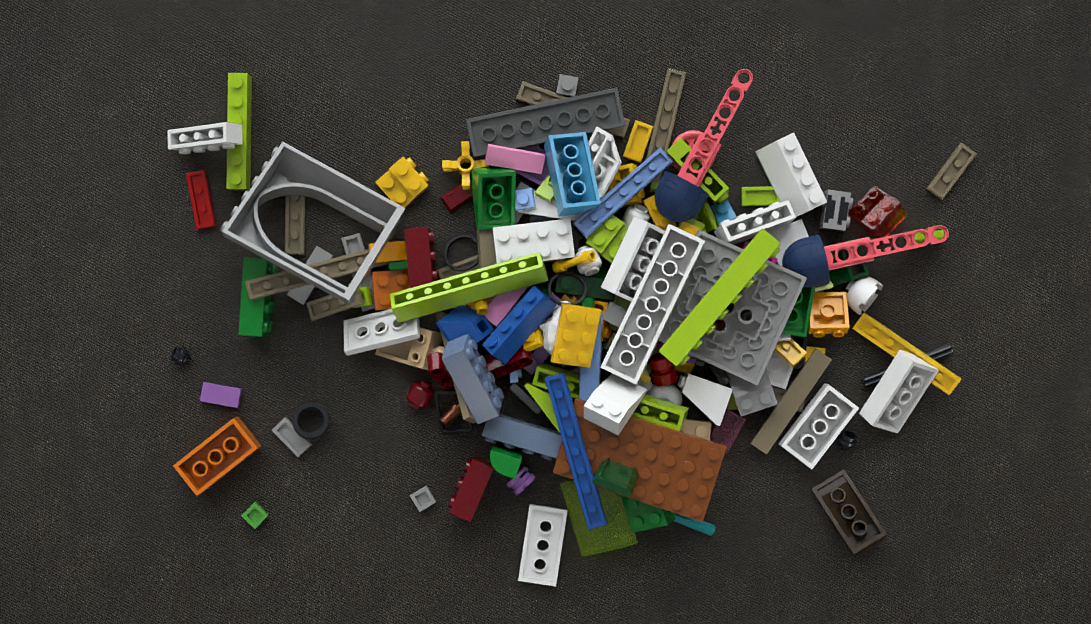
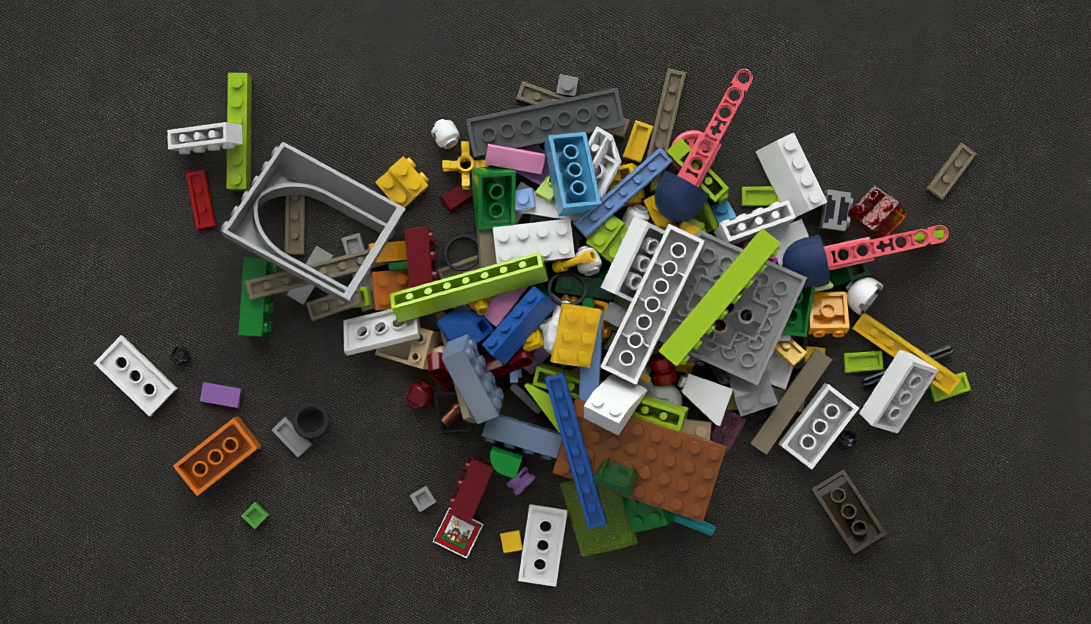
(122, 376): none -> white plate
(445, 133): none -> white head
(458, 534): none -> tile
(511, 541): none -> yellow tile
(863, 361): none -> lime tile
(963, 386): none -> lime tile

